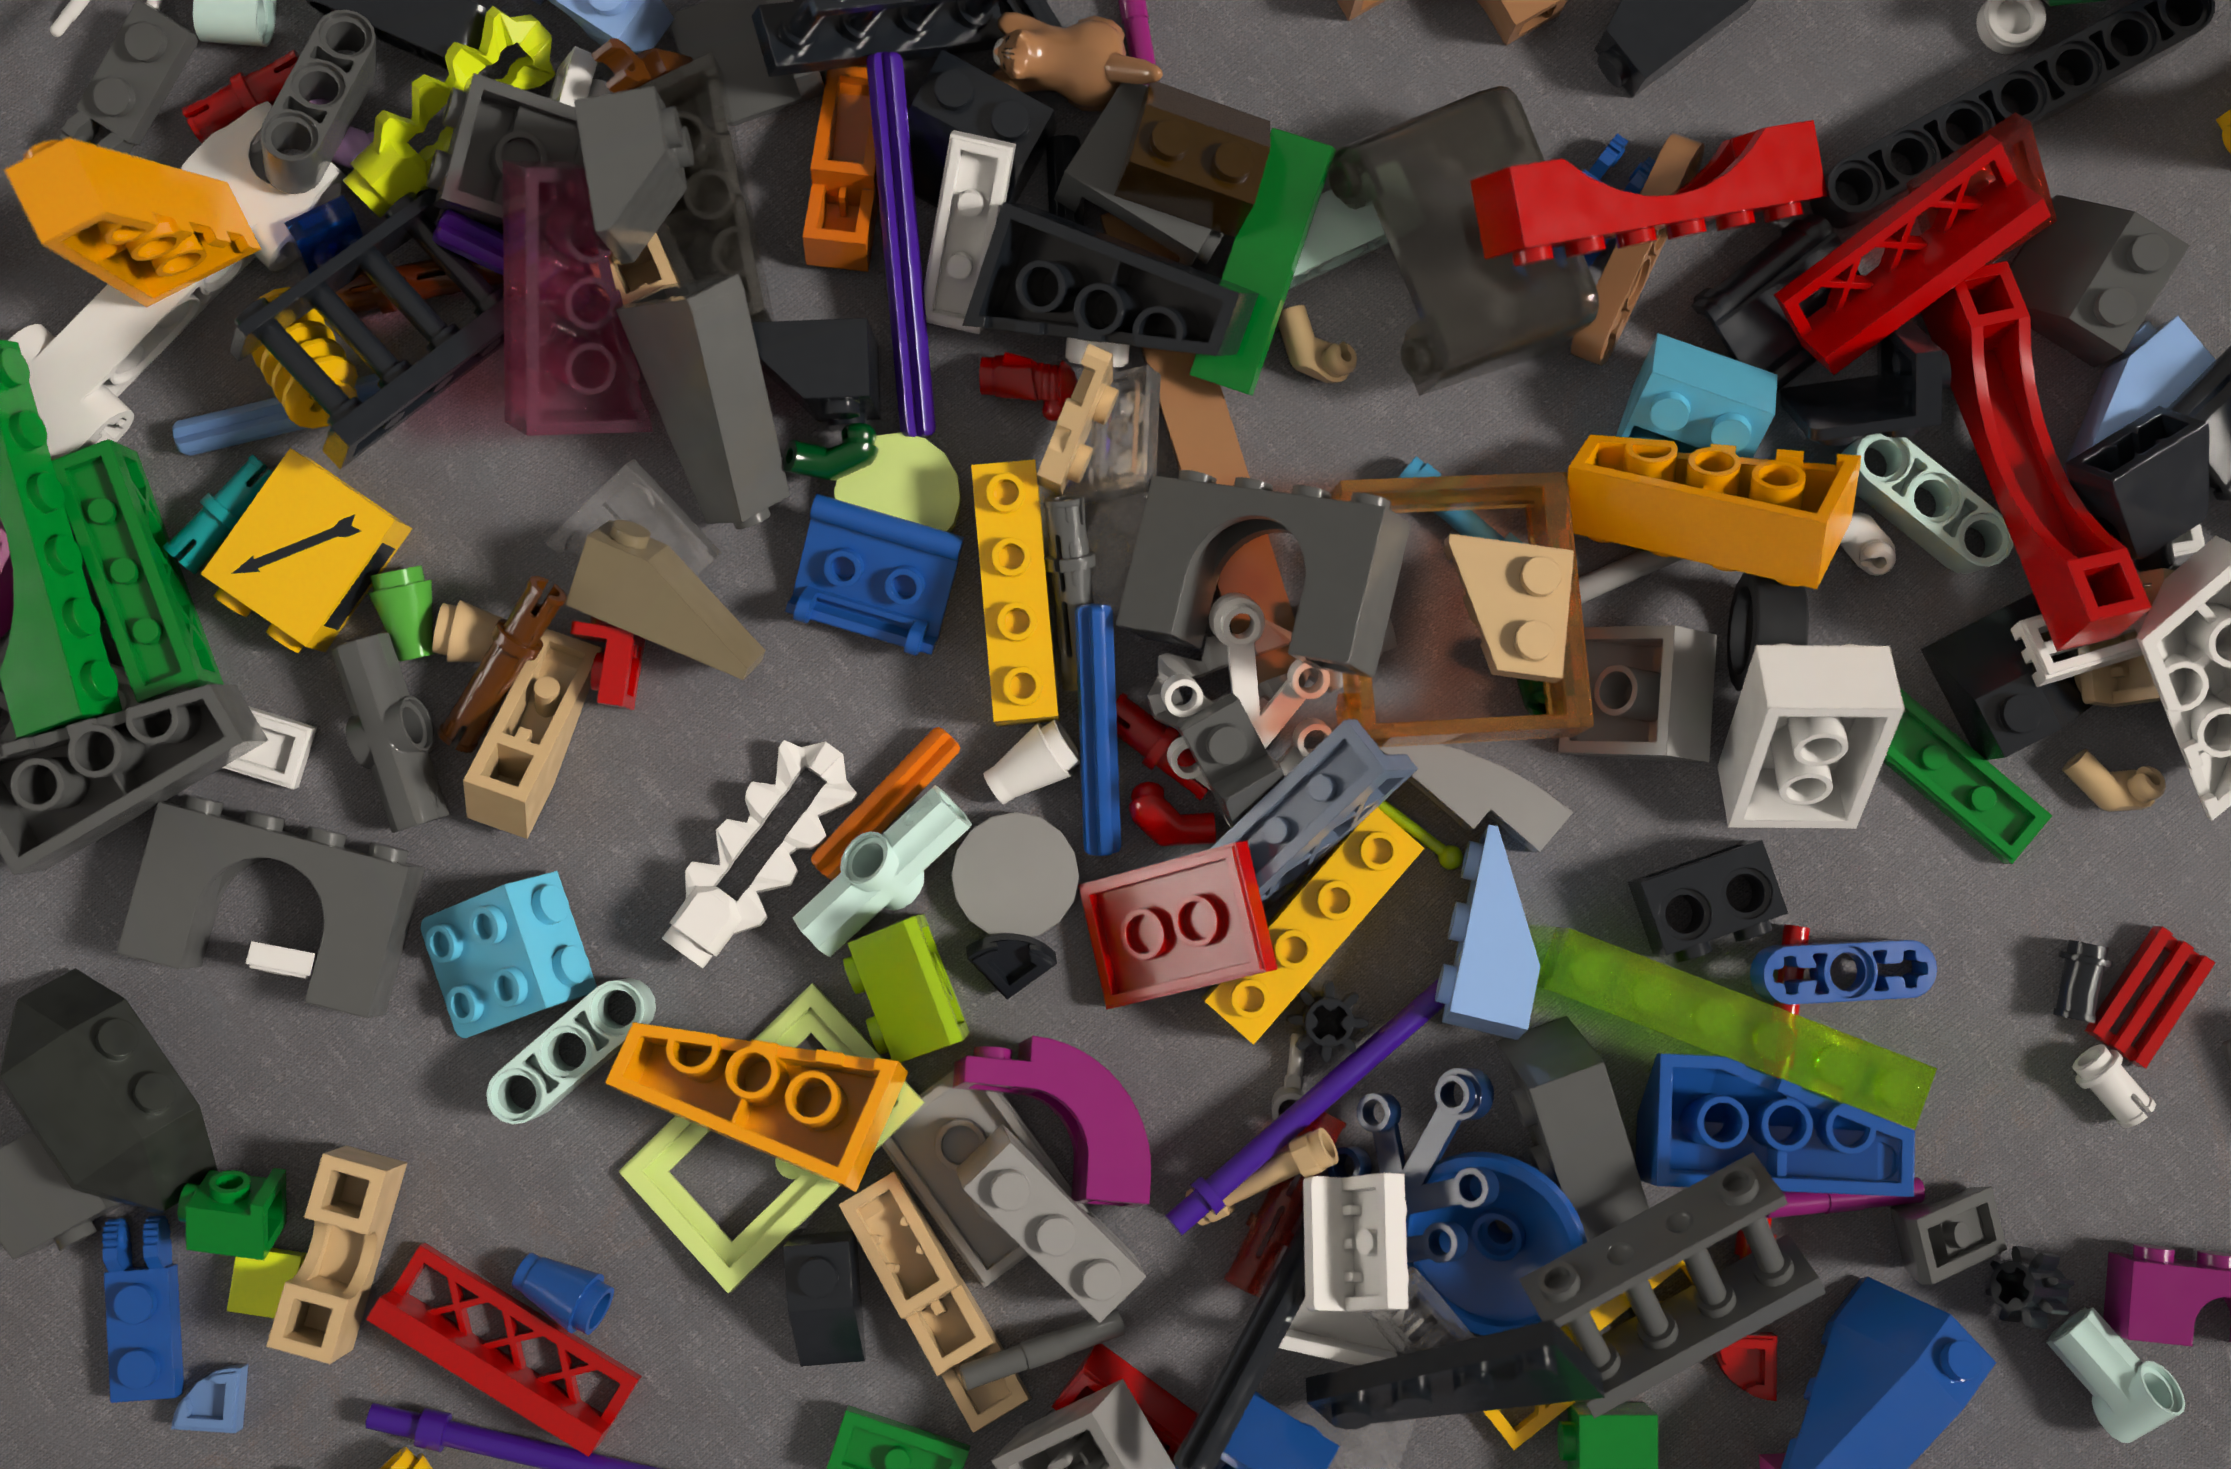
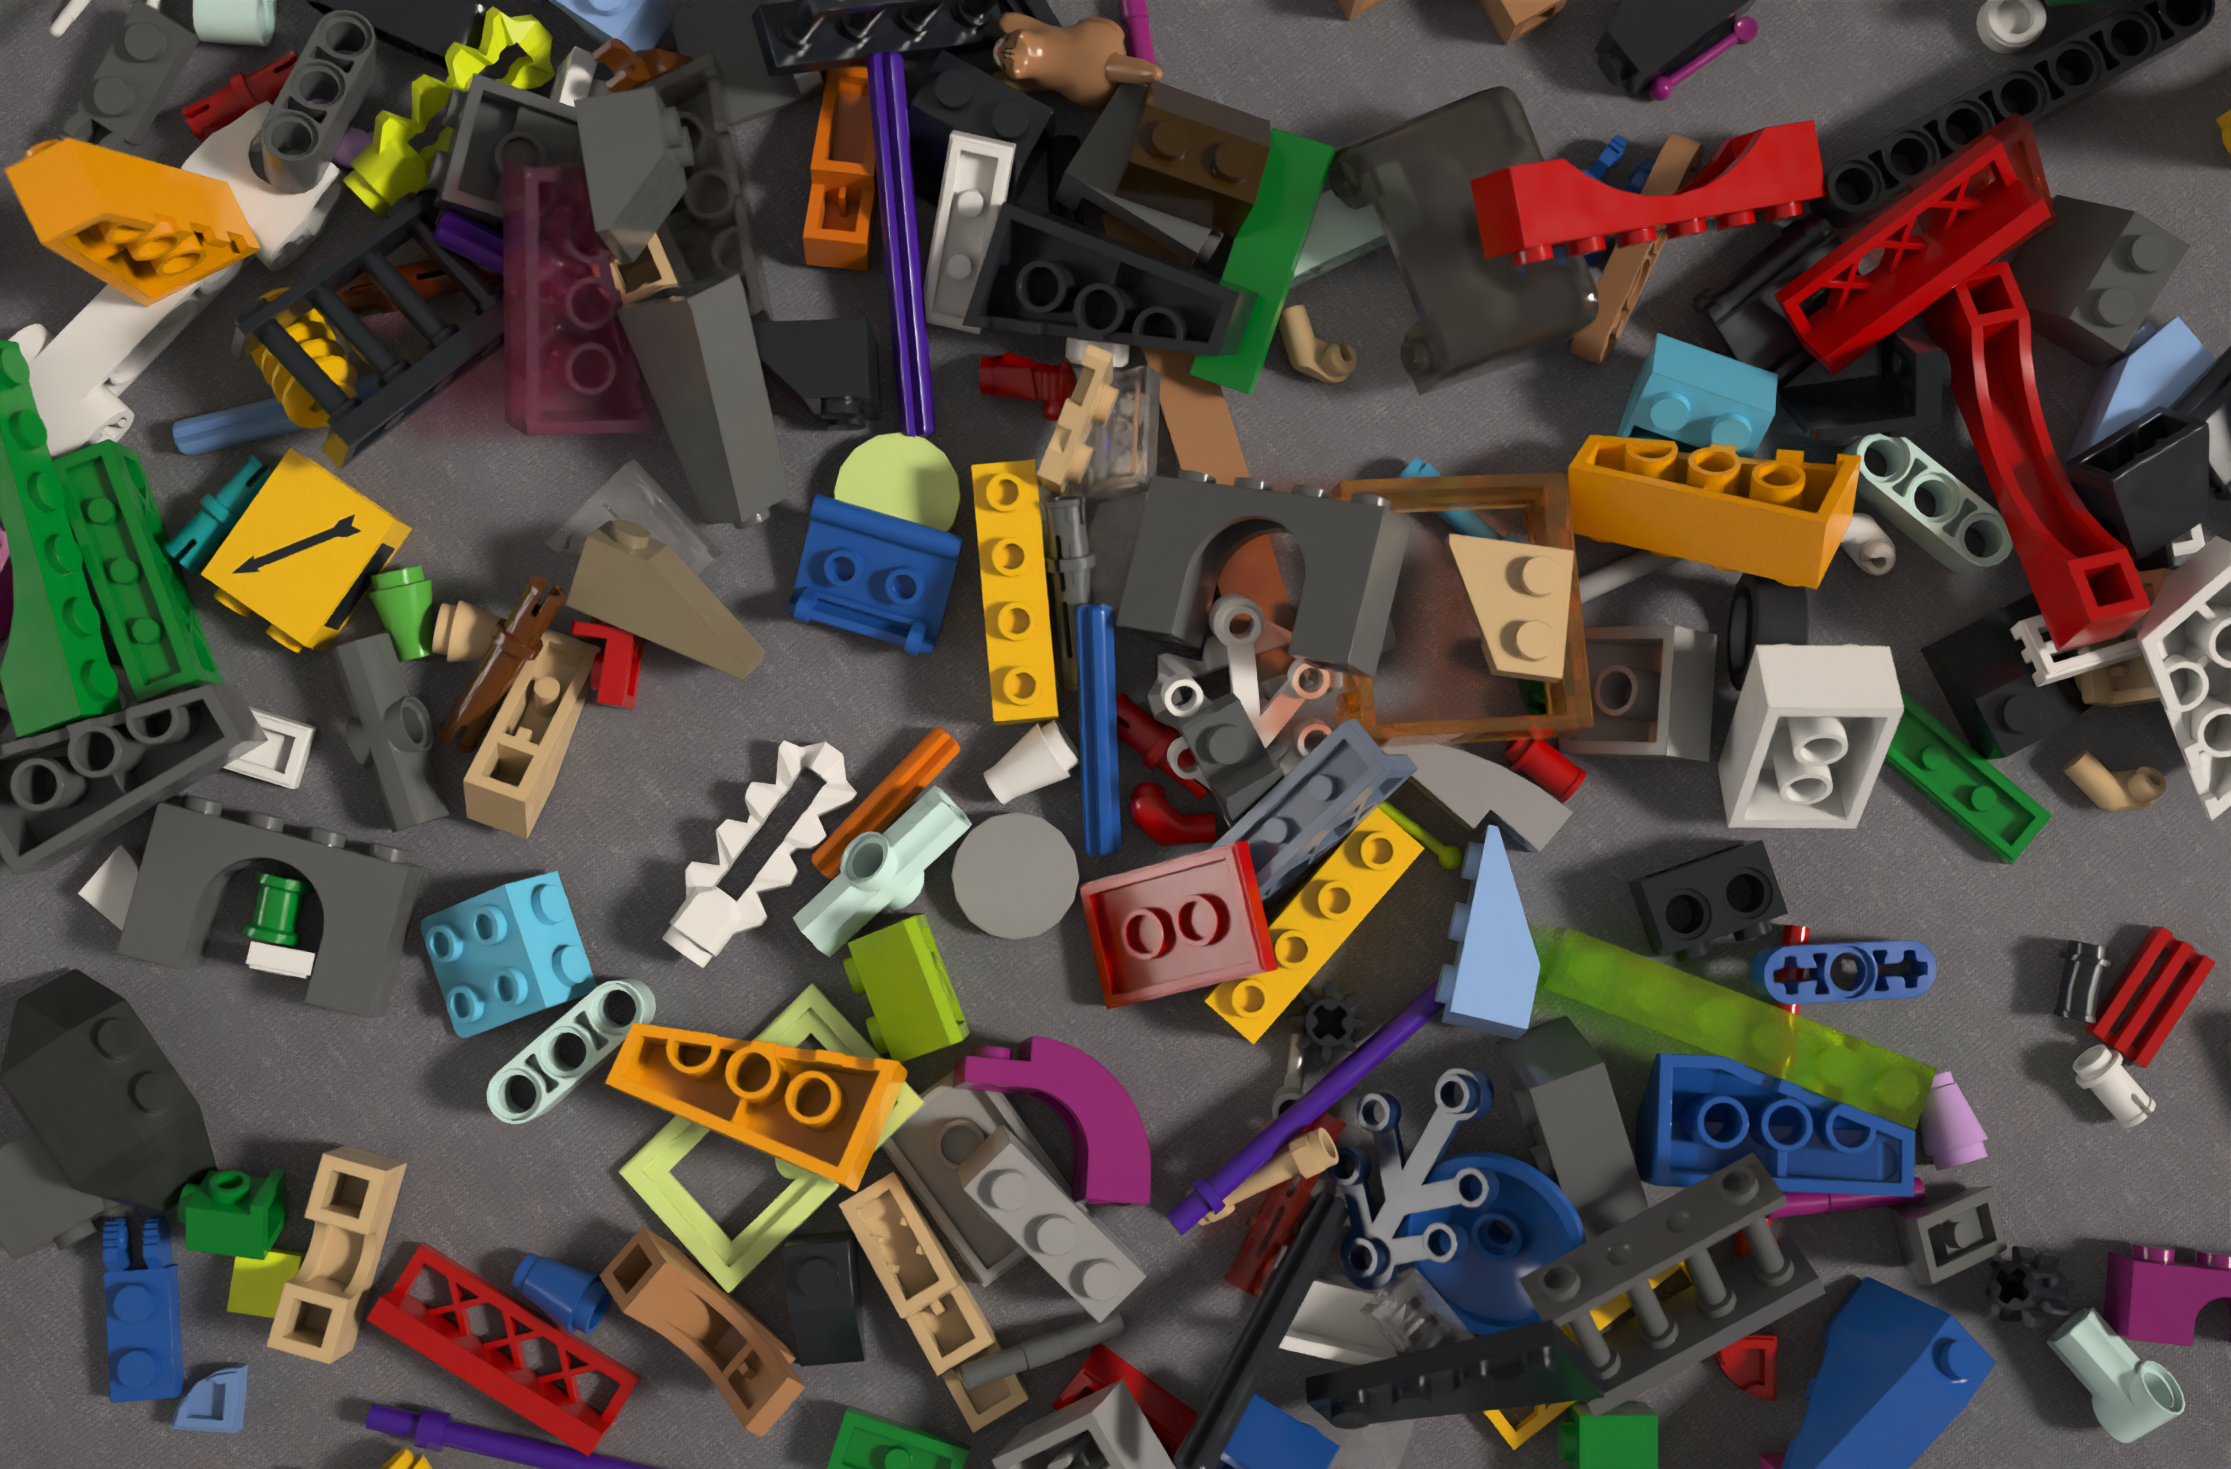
(114, 884): none -> white tile
(277, 908): none -> green bush
(324, 232): clear blue tile -> none
(713, 1327): none -> medium nougat arch
(834, 462): dark green arm -> none
(1011, 960): black tile -> none
(1355, 1243): white bracket -> none
(1545, 766): none -> red pin
(1741, 32): none -> magenta hinge
(1950, 1126): none -> lavender cone

